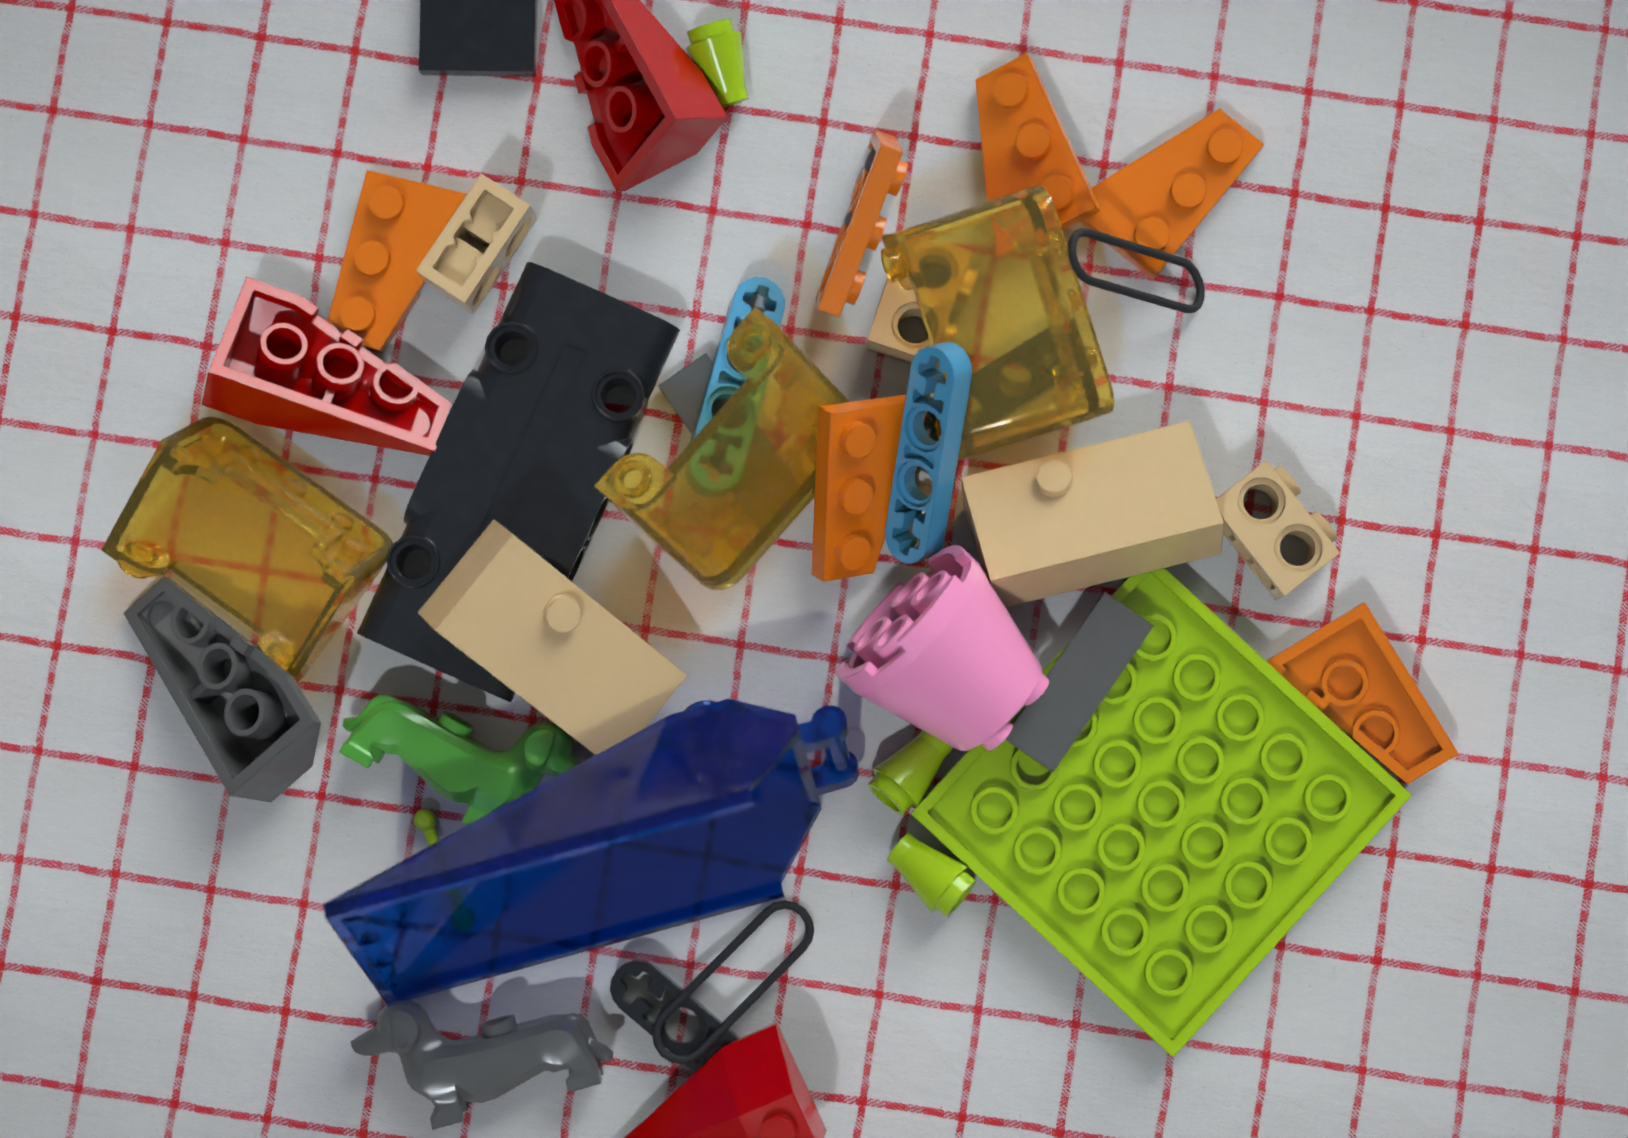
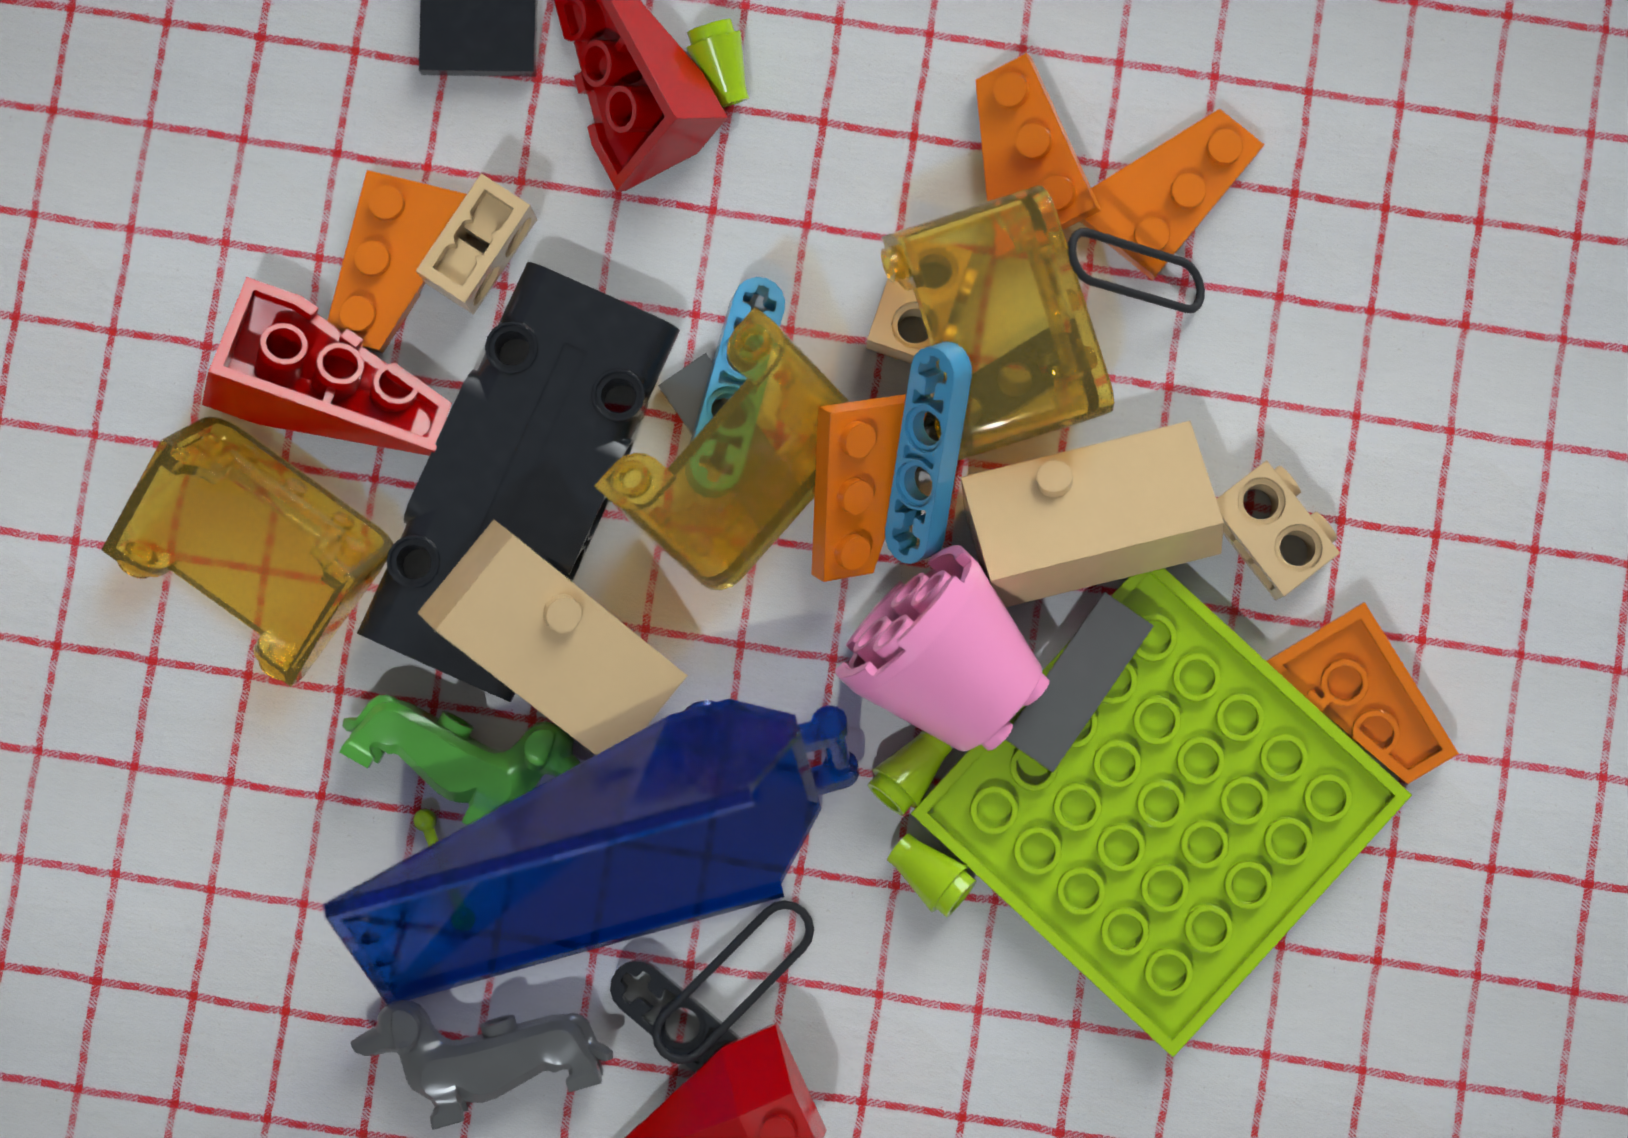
(229, 692): dark grey wedge -> none
(841, 278): orange wing -> none

